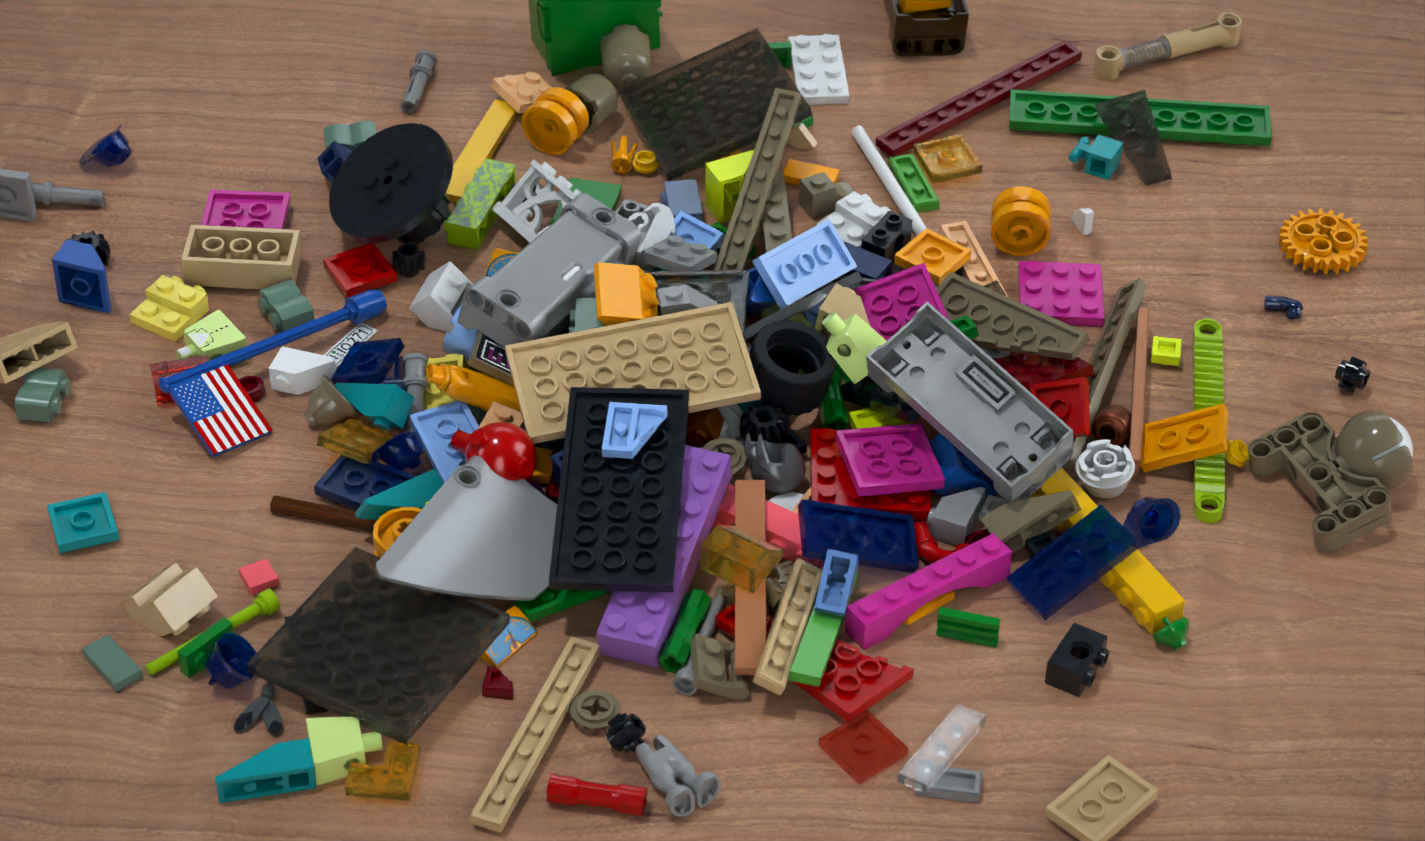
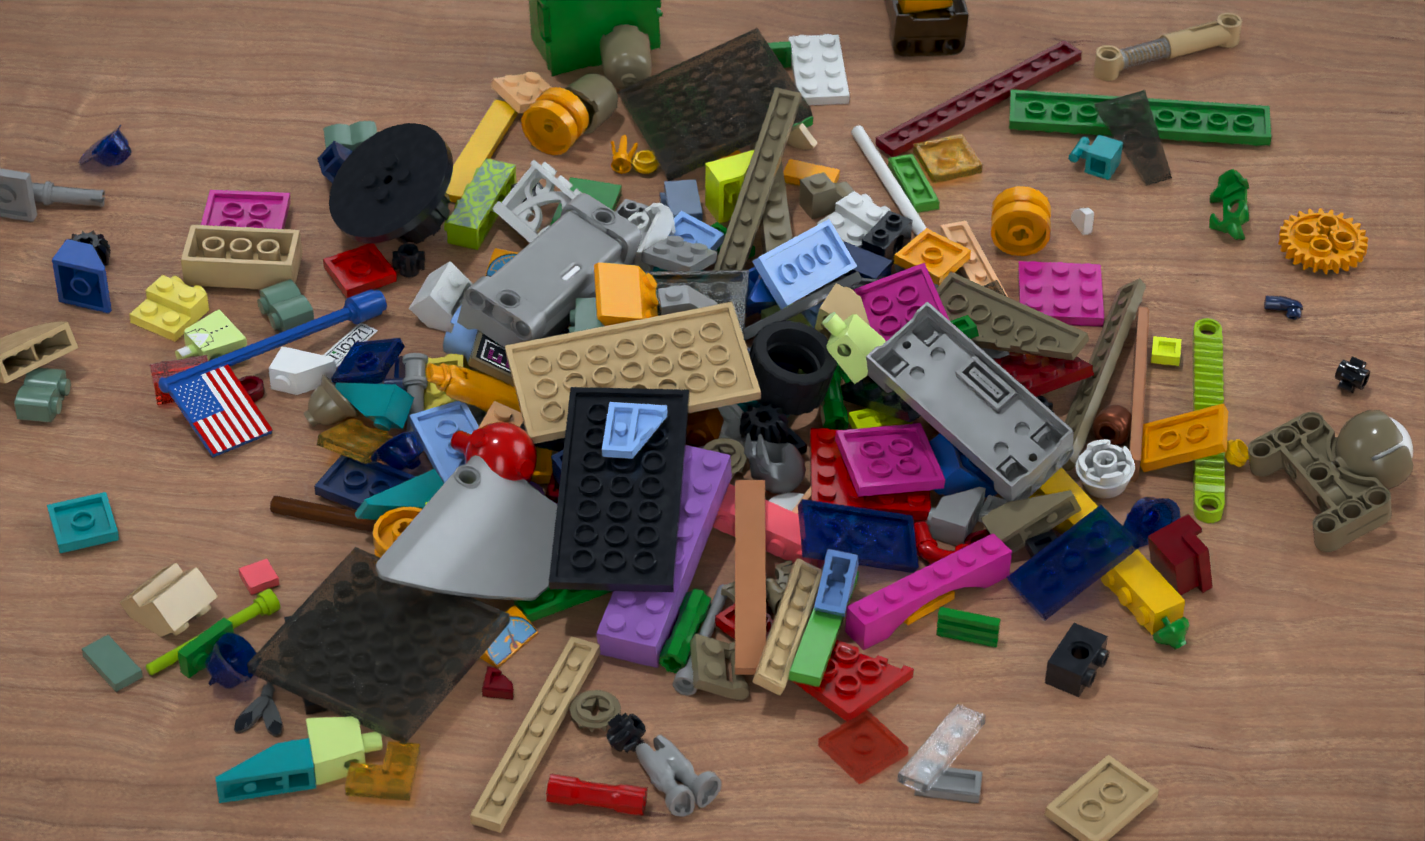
(420, 75): light grey pin -> none
(739, 557): clear yellow slope -> none
(1068, 401): red plate -> none
(1181, 555): none -> dark red plate
(1231, 190): none -> green piece

